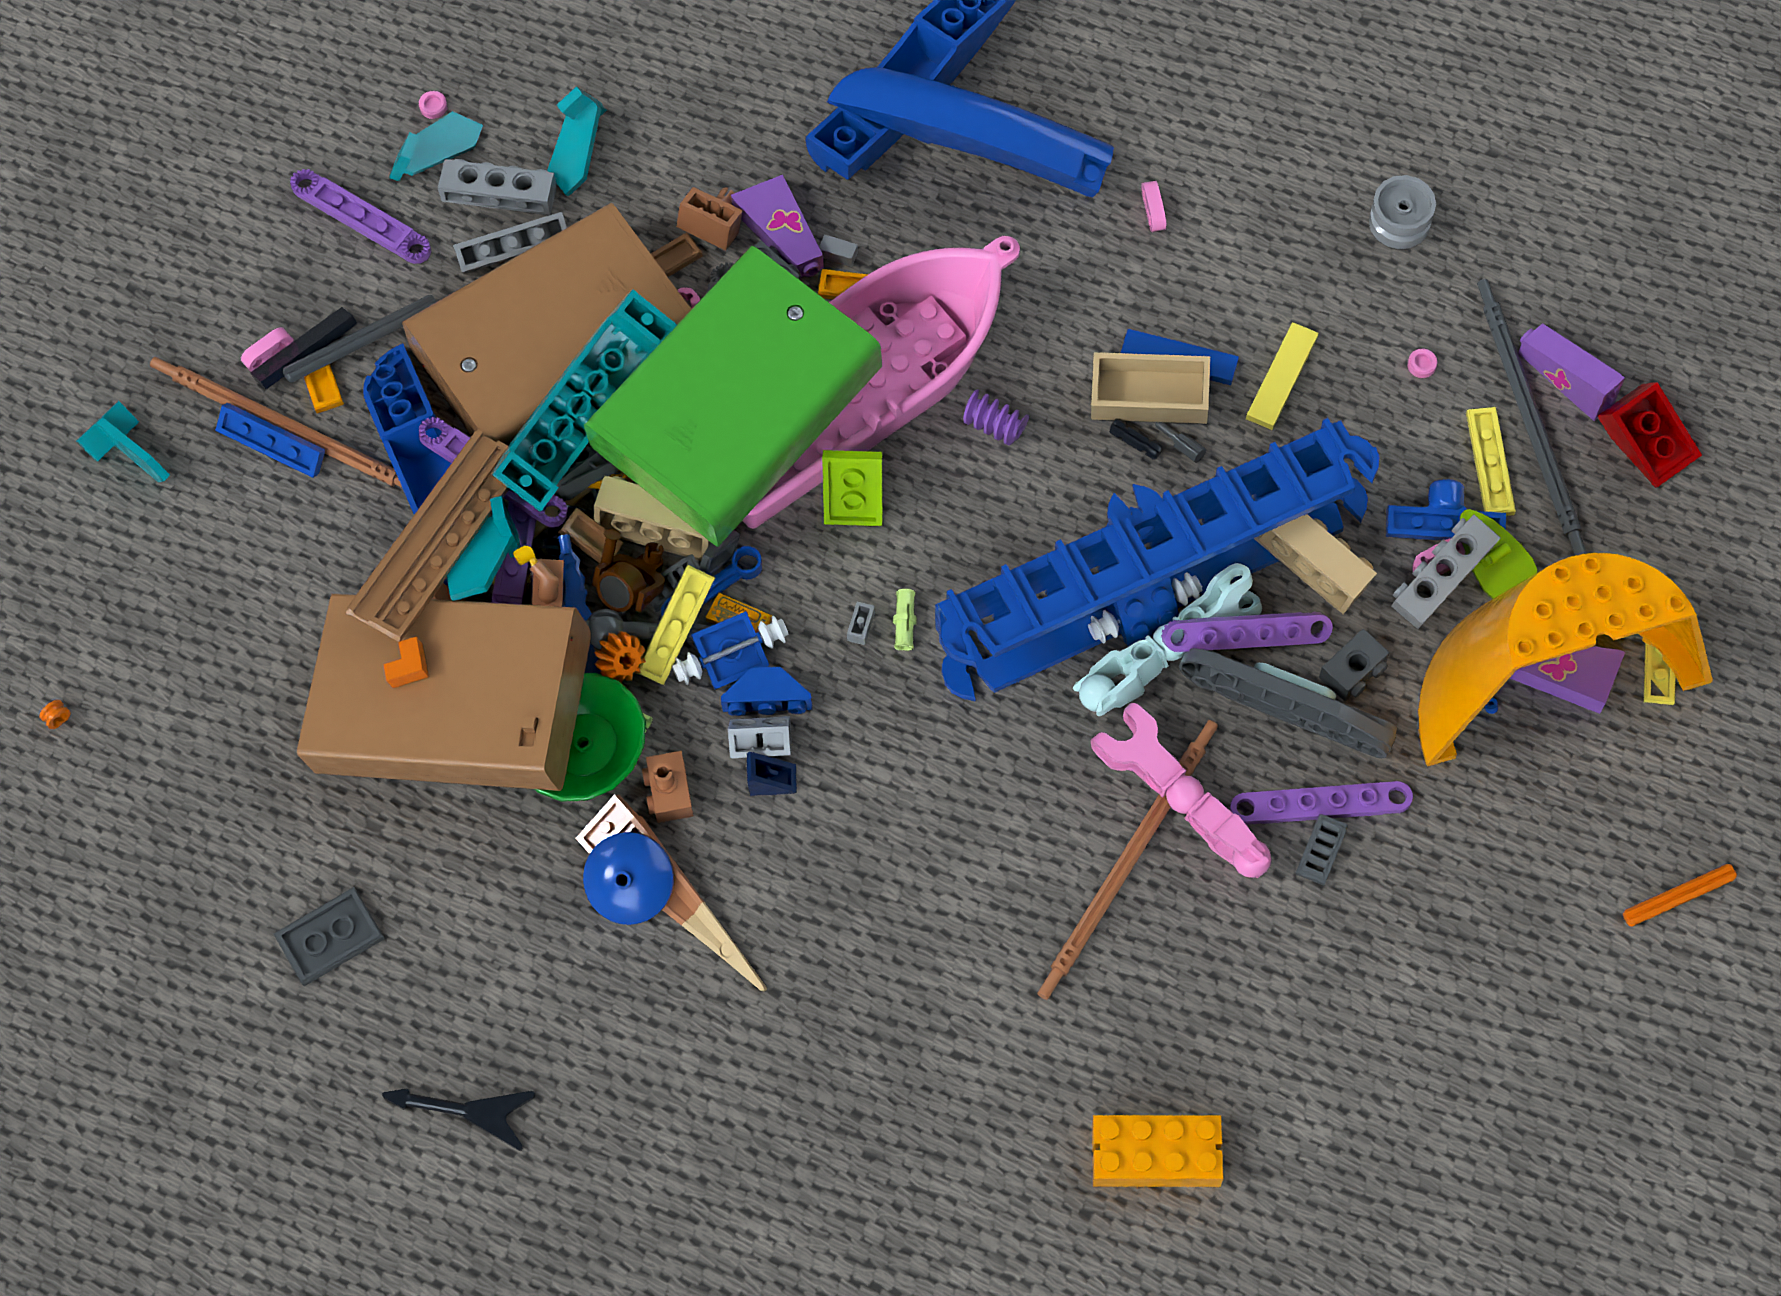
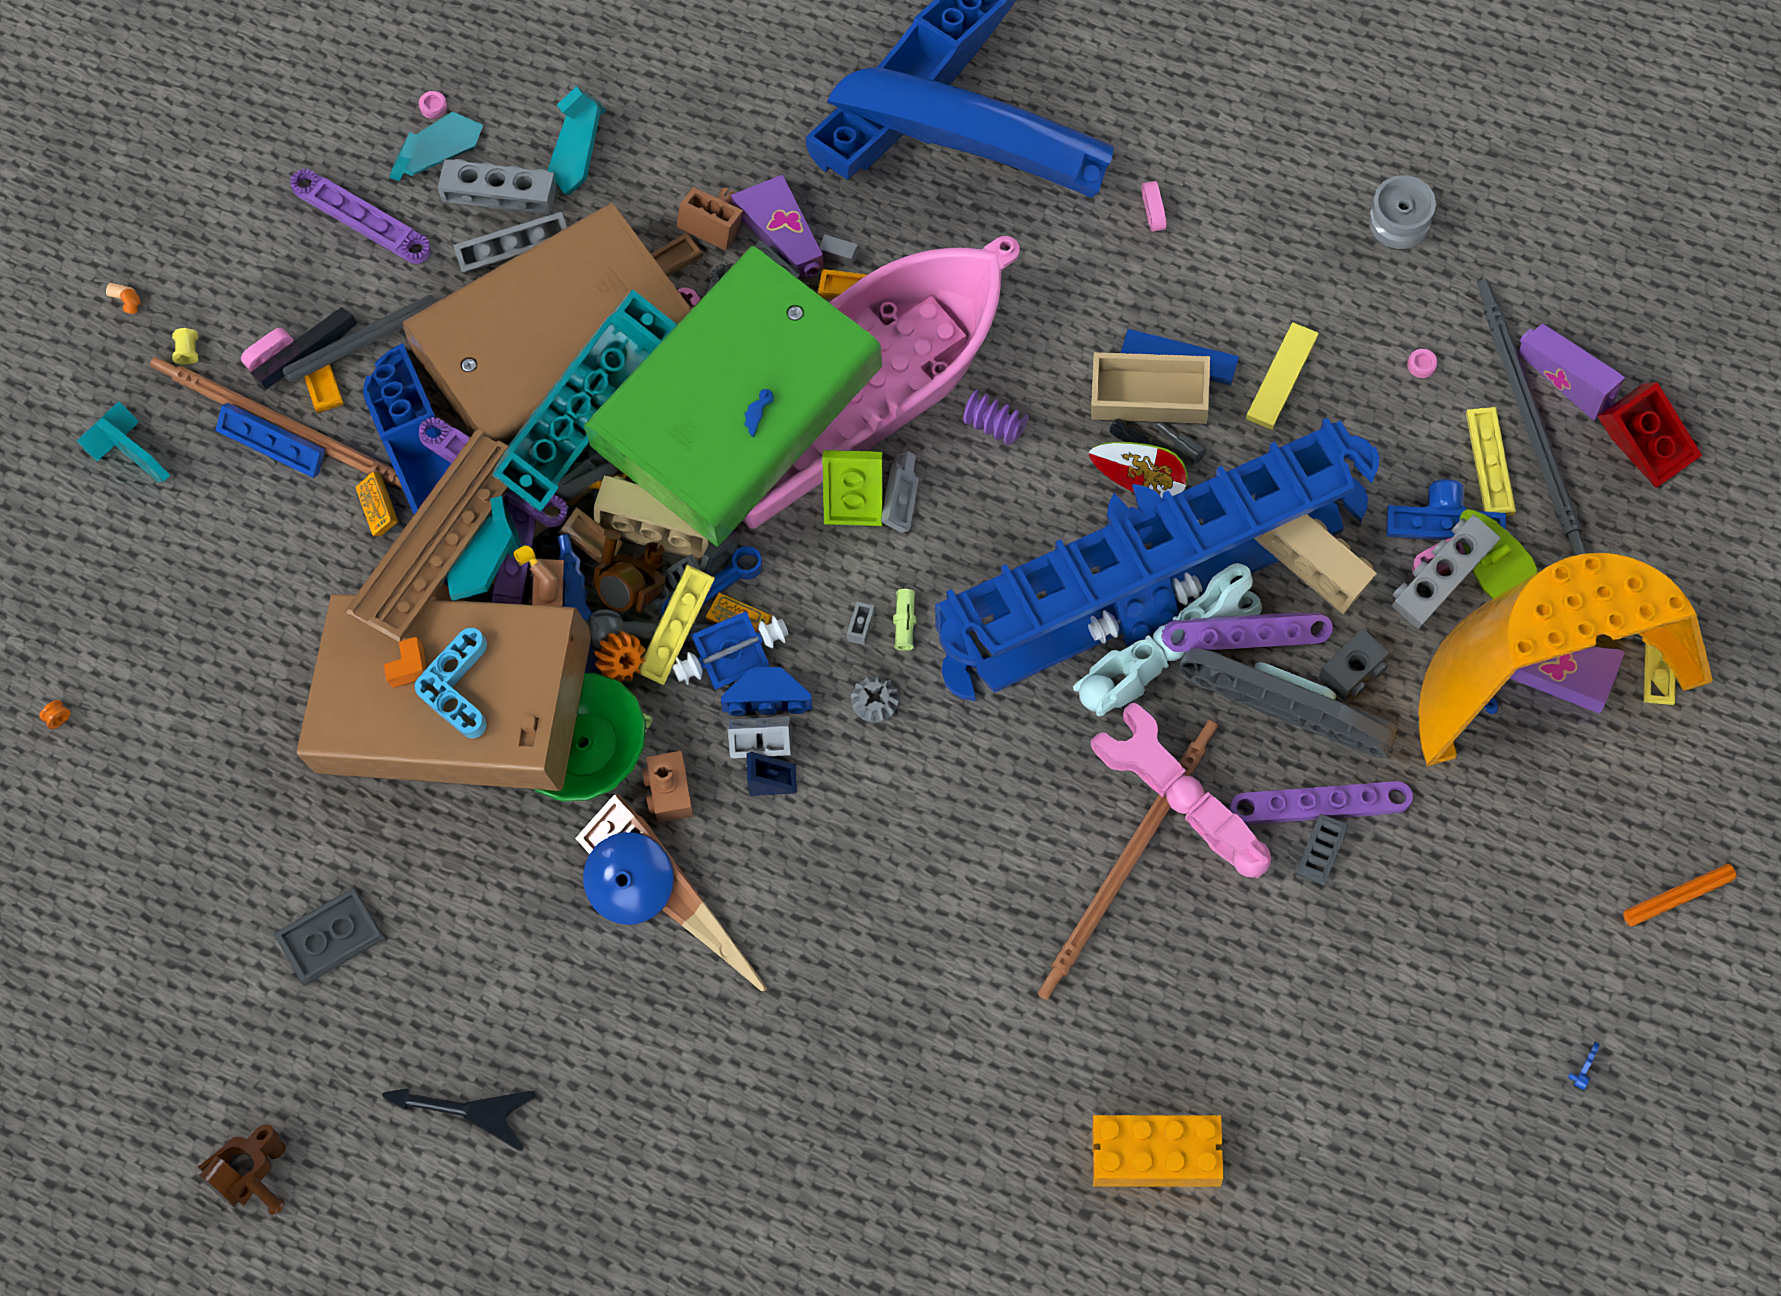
(126, 294): none -> orange arm
(185, 346): none -> light yellow bush
(230, 1184): none -> reddish brown piece
(376, 504): none -> light orange tile
(444, 682): none -> medium azure beam
(755, 413): none -> blue piece
(876, 711): none -> light grey gear
(900, 493): none -> light grey hinge
(1141, 465): none -> shield
(1581, 1080): none -> blue piece

